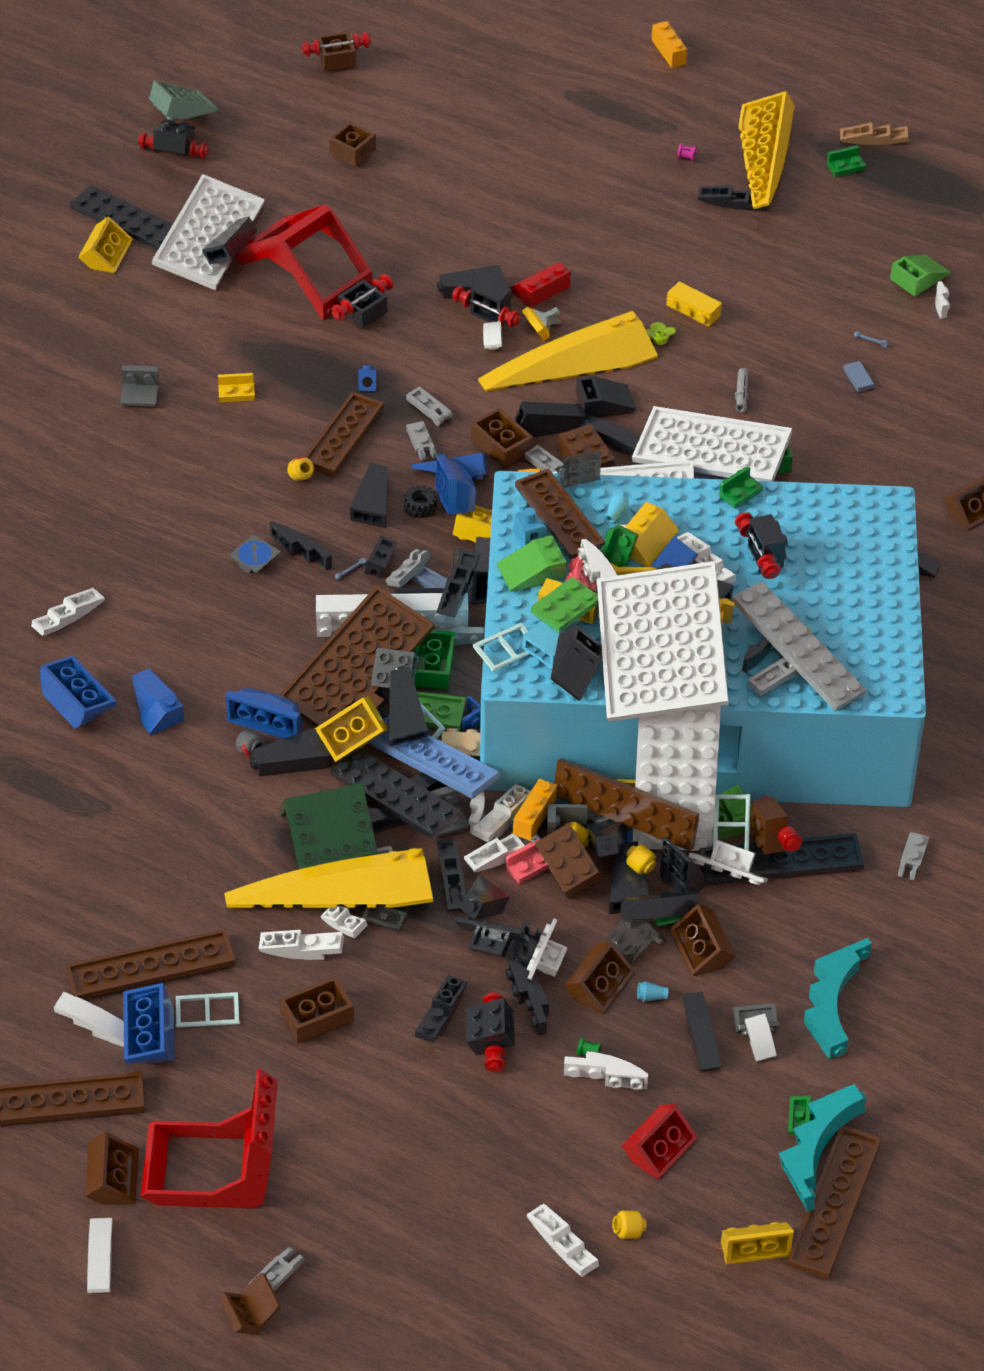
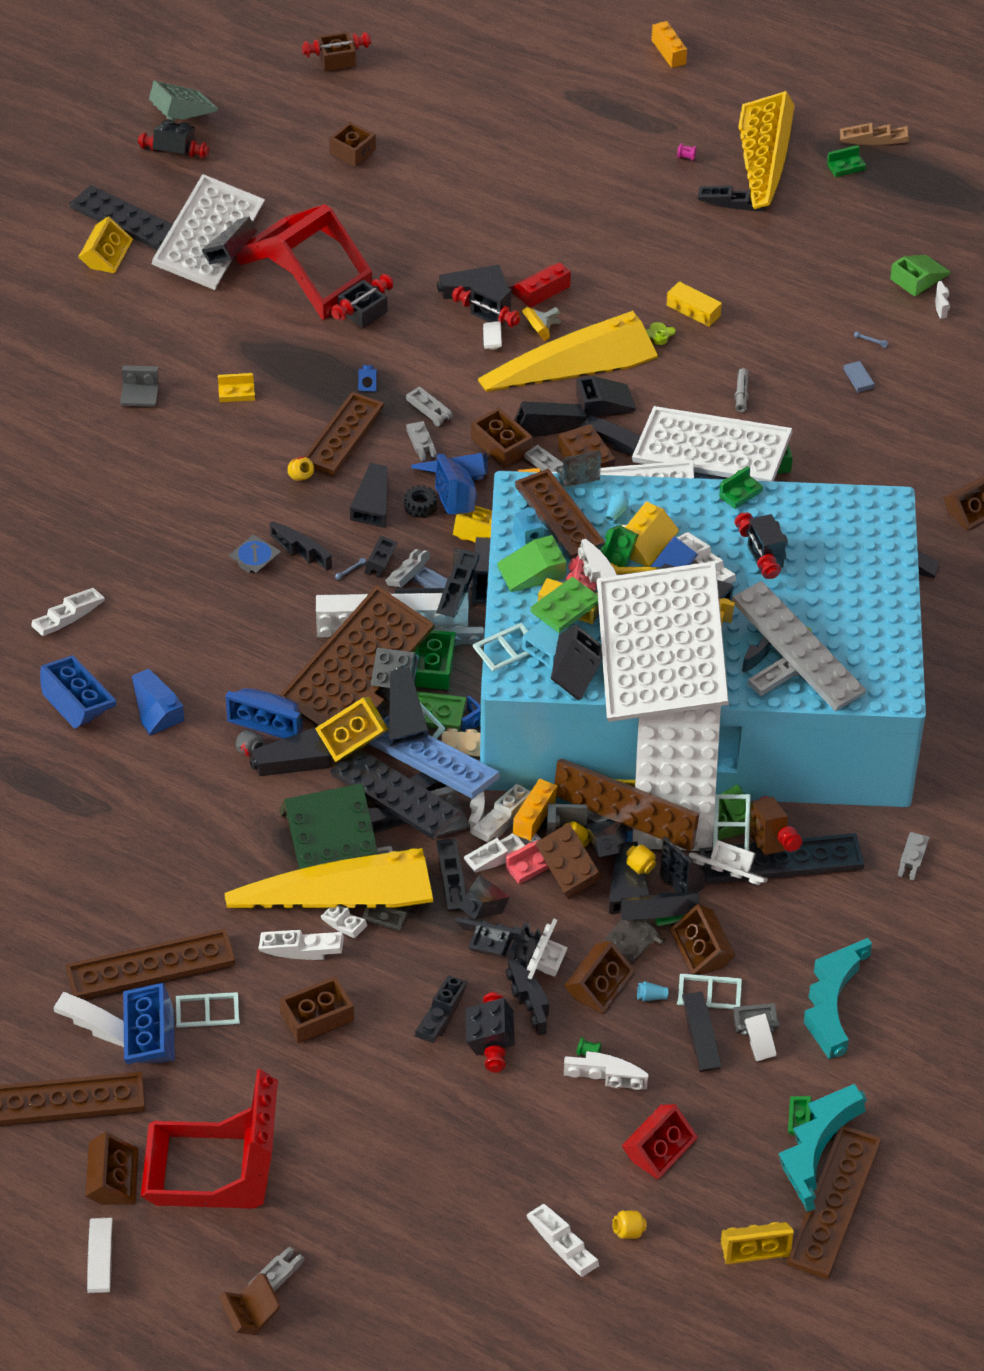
(710, 979): none -> light aqua window

